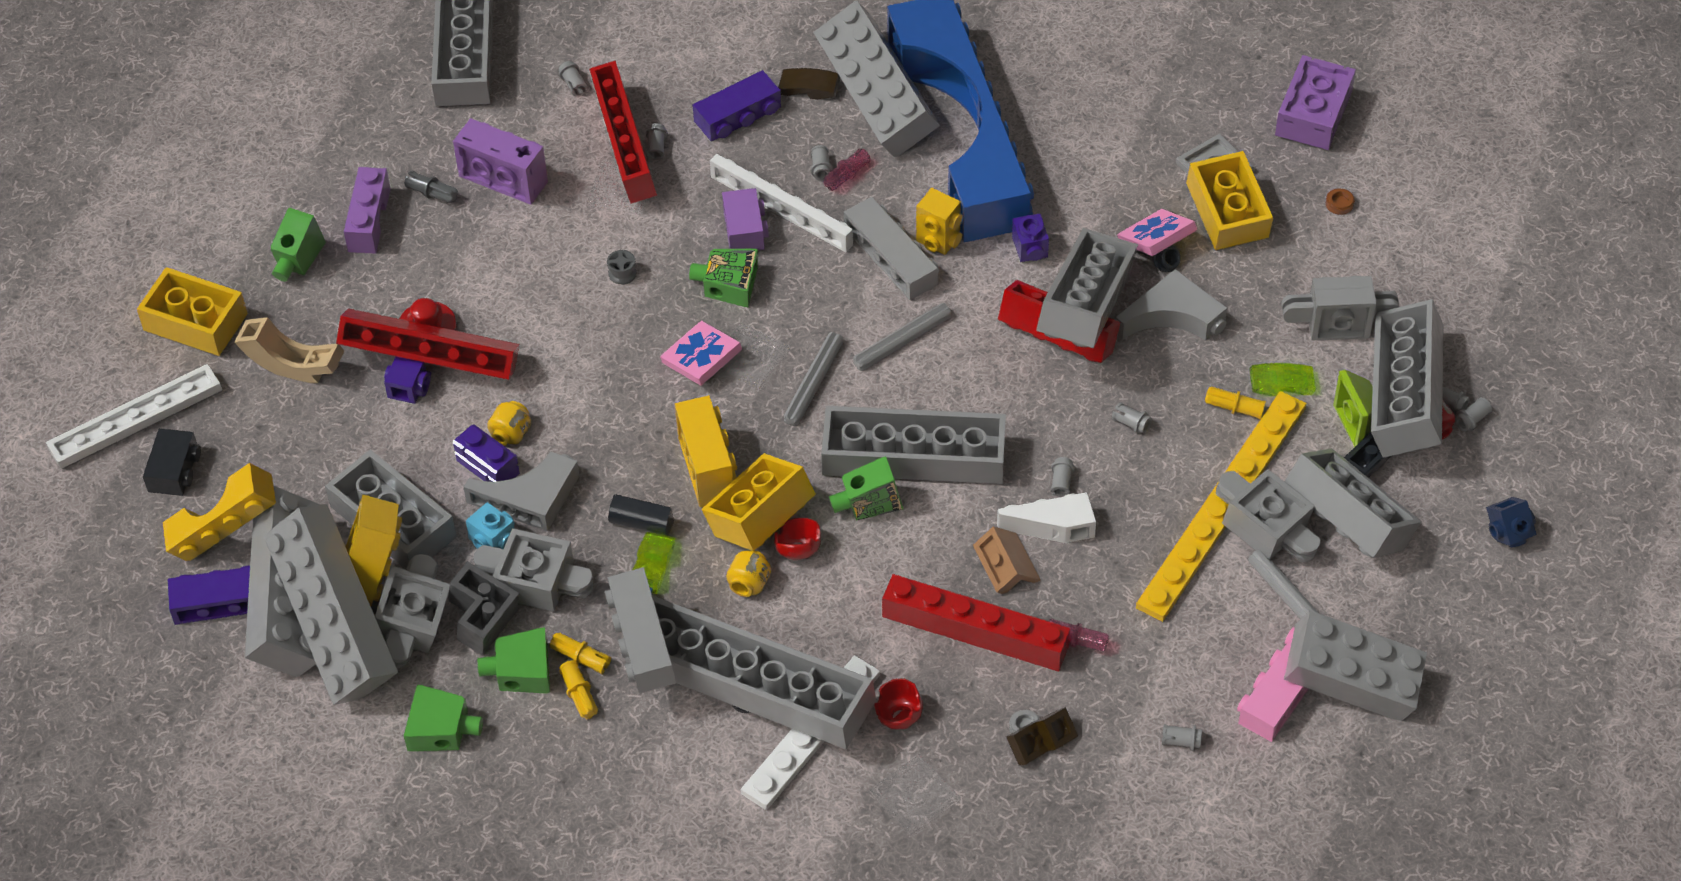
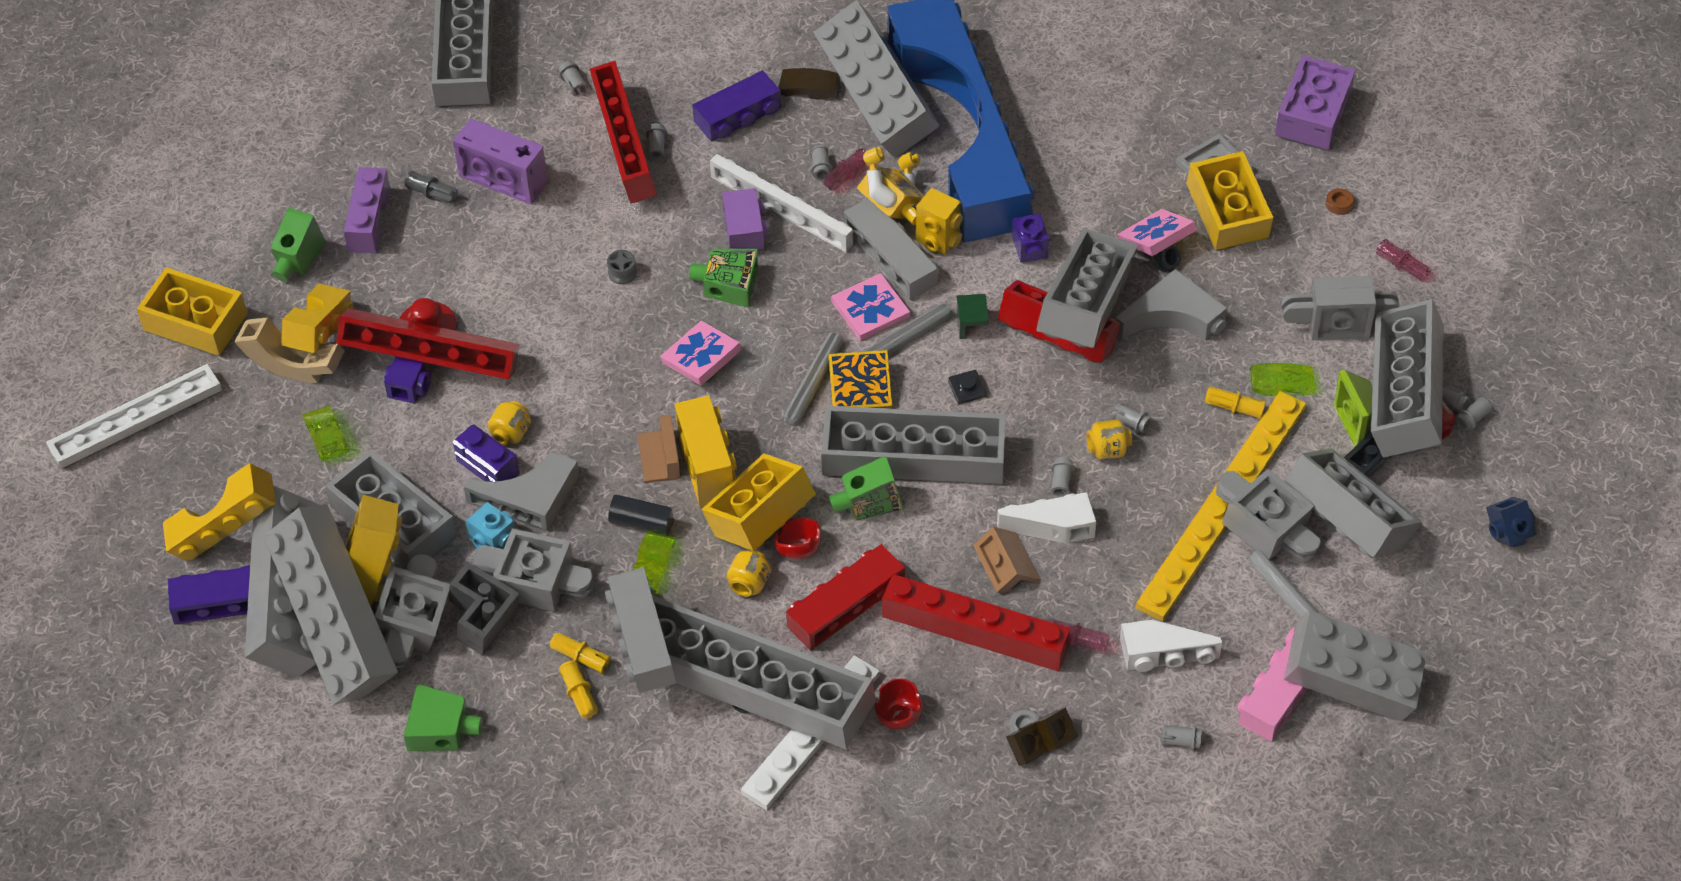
(171, 462): black brick -> none
(312, 327): none -> yellow arch
(325, 433): none -> clear neon green slope
(519, 662): bright green torso -> none
(659, 453): none -> medium nougat panel
(843, 597): none -> red brick
(860, 379): none -> tile
(870, 306): none -> bright pink tile
(891, 188): none -> torso
(967, 386): none -> black plate
(971, 311): none -> dark green panel
(1108, 439): none -> yellow head
(1161, 644): none -> white slope
(1402, 259): none -> clear pink axle

